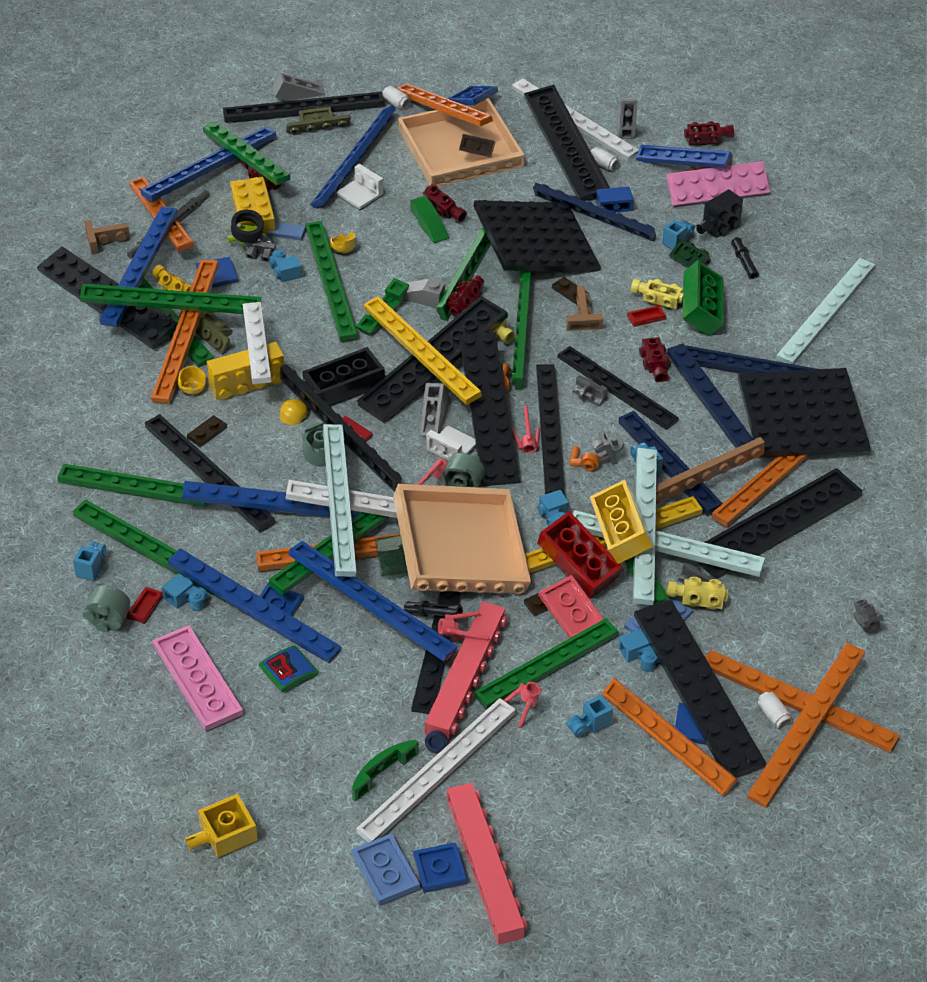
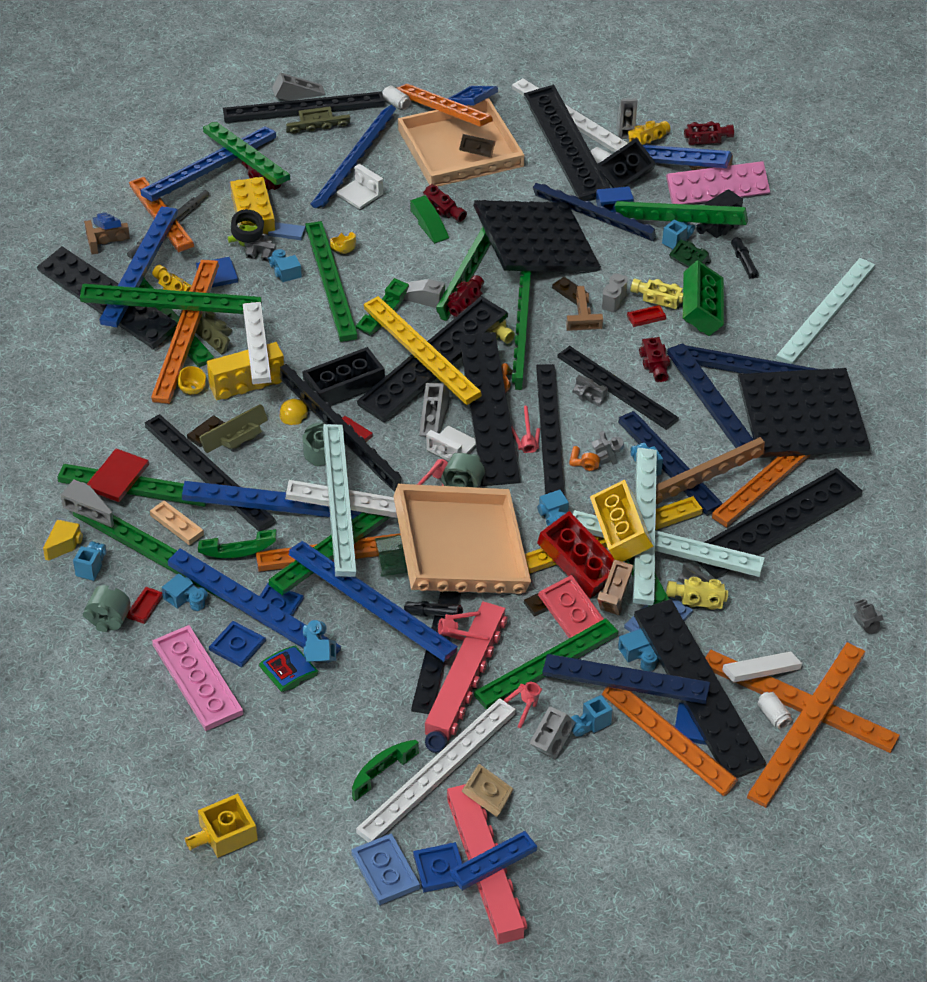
(62, 539): none -> yellow slope
(84, 501): none -> light grey slope
(106, 221): none -> blue plate
(118, 474): none -> red tile
(176, 522): none -> light nougat plate
(213, 548): none -> green slope
(235, 431): none -> olive bracket
(237, 644): none -> blue tile
(316, 648): none -> dark azure brick
(487, 790): none -> tan tile
(493, 860): none -> blue tile
(552, 732): none -> light grey brick
(614, 292): none -> light grey brick
(615, 587): none -> medium nougat bracket
(626, 678): none -> dark blue plate
(627, 164): none -> black slope
(649, 131): none -> yellow brick
(683, 212): none -> green plate
(762, 666): none -> white tile

